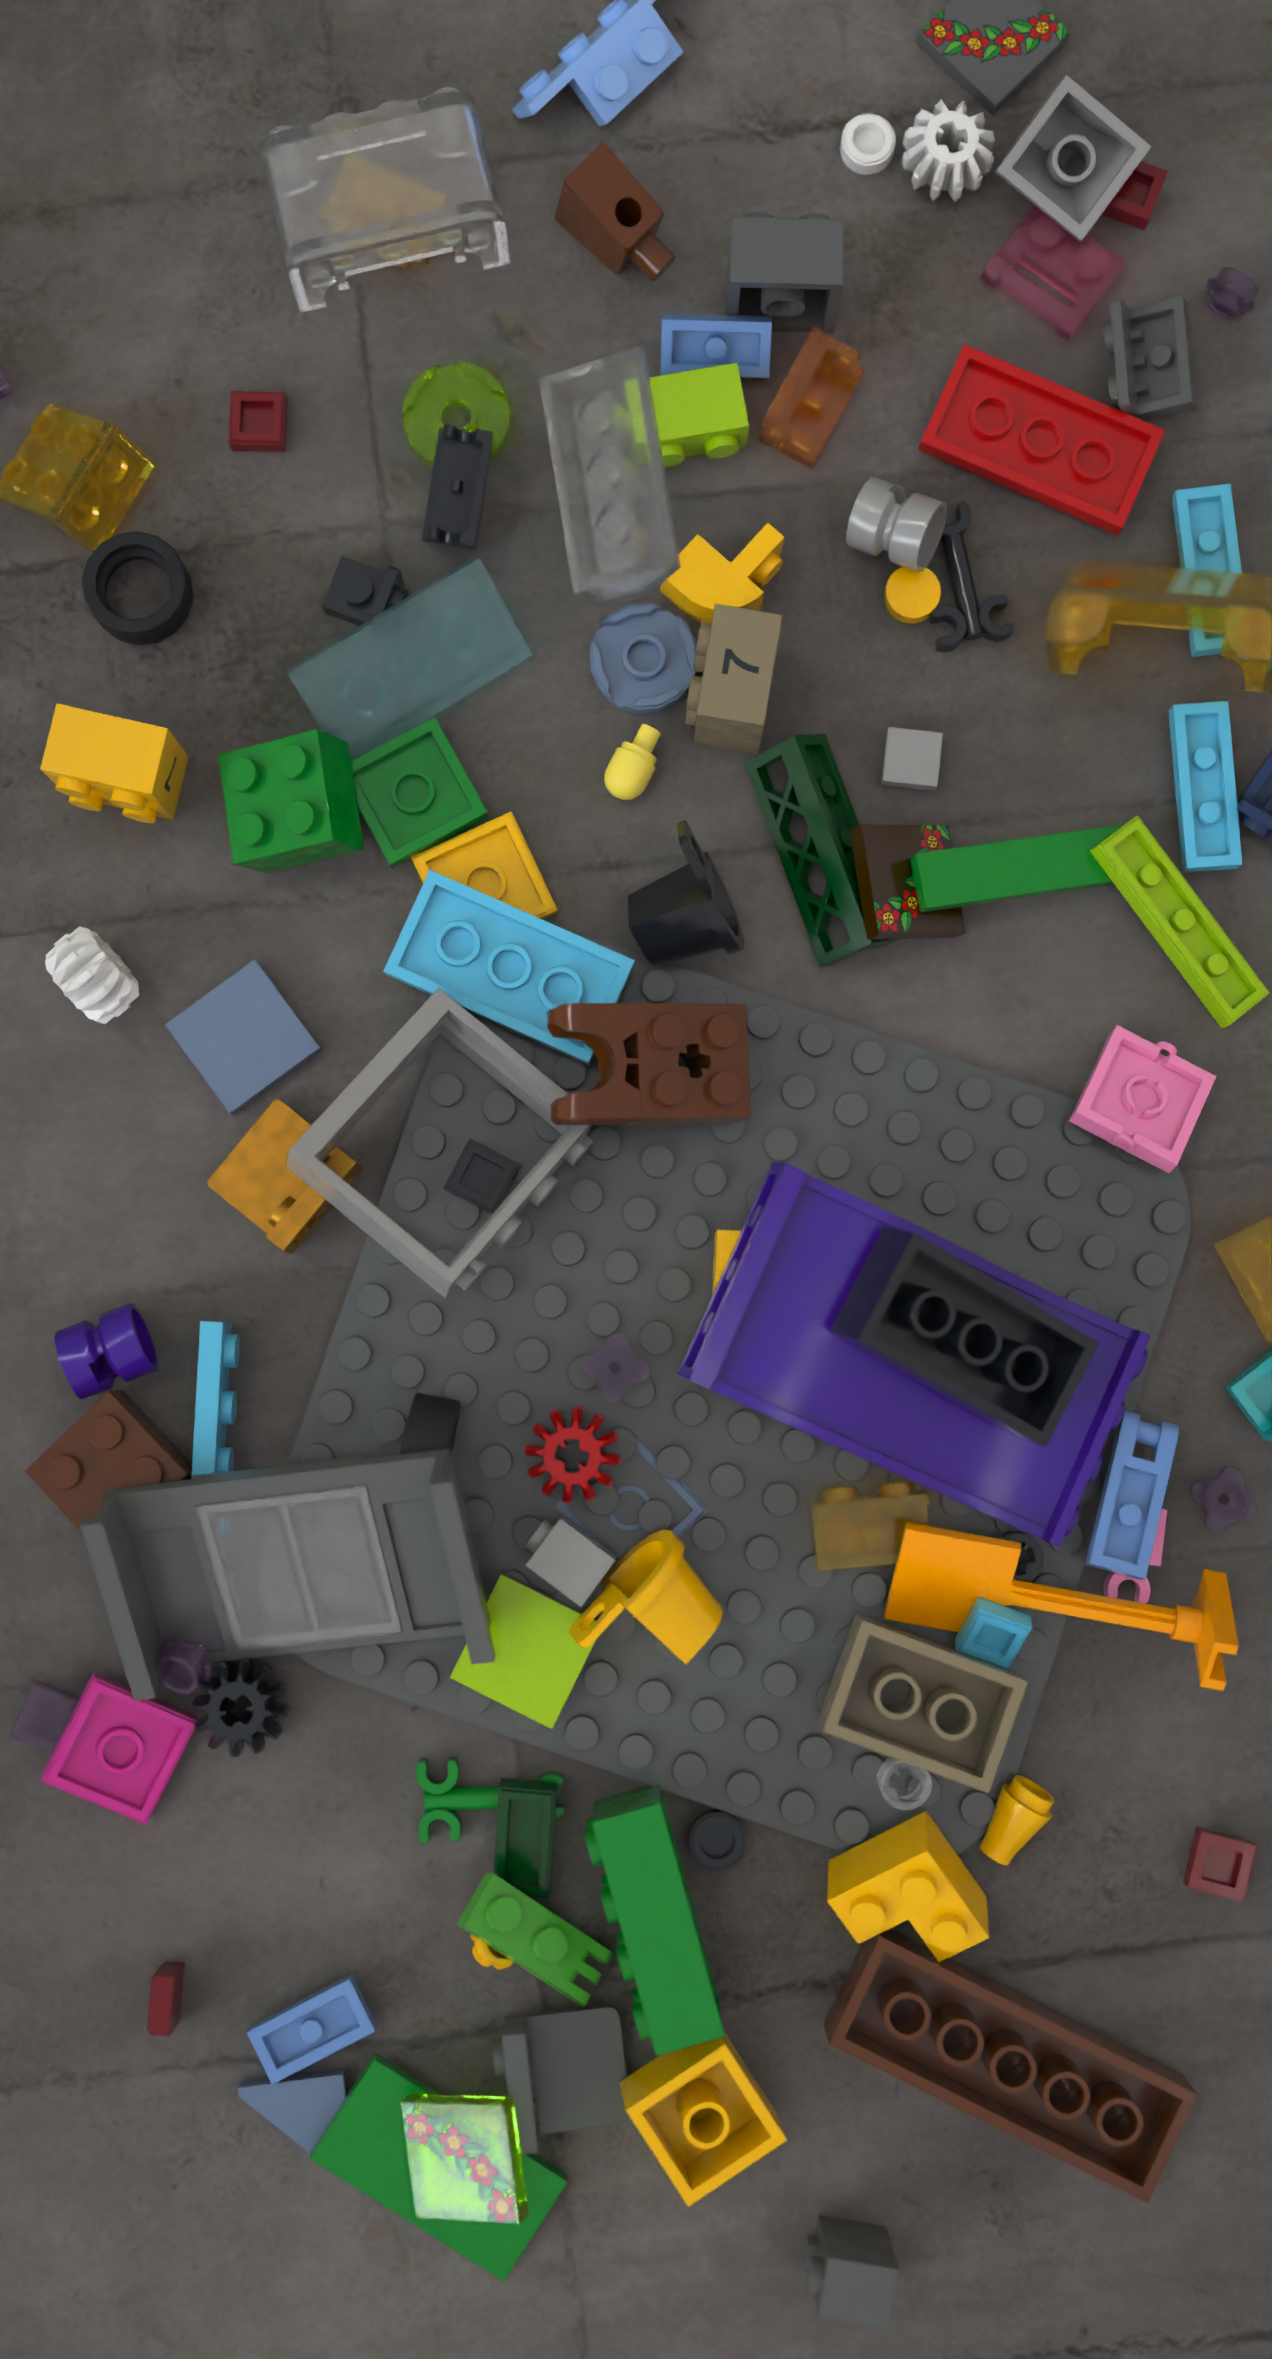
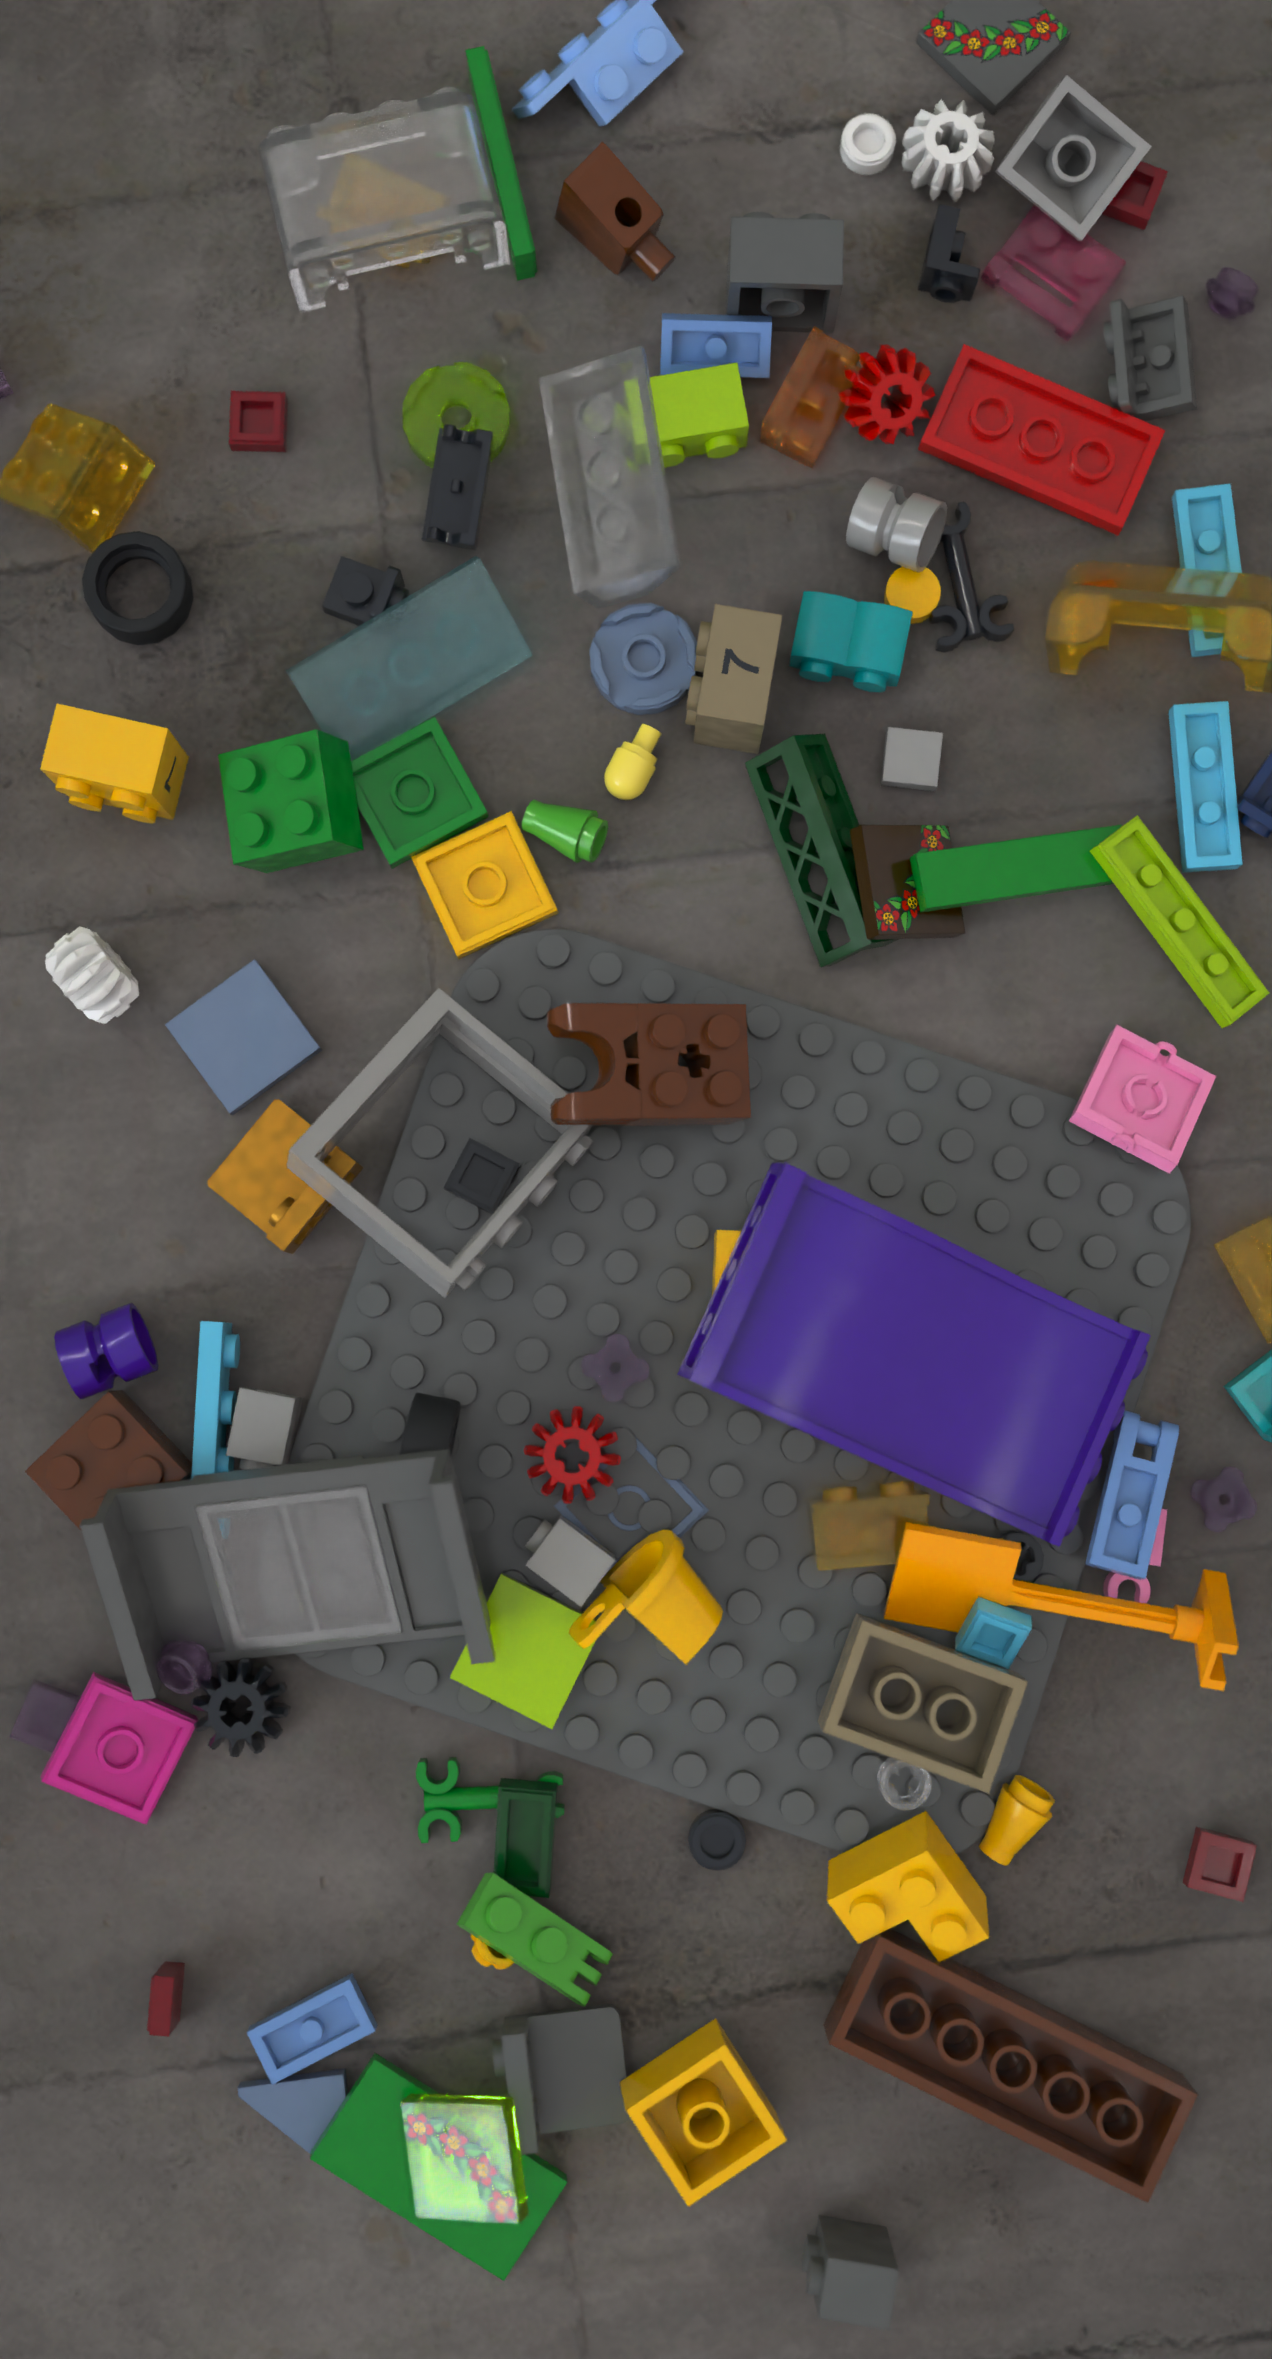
(263, 1428): none -> light grey brick
(502, 162): none -> green tile
(503, 961): medium azure plate -> none
(567, 829): none -> bright green cone
(658, 1922): green brick -> none
(685, 910): black container -> none
(711, 579): yellow brick -> none
(850, 640): none -> teal brick
(873, 381): none -> red gear
(941, 271): none -> black bracket
(964, 1335): black brick -> none

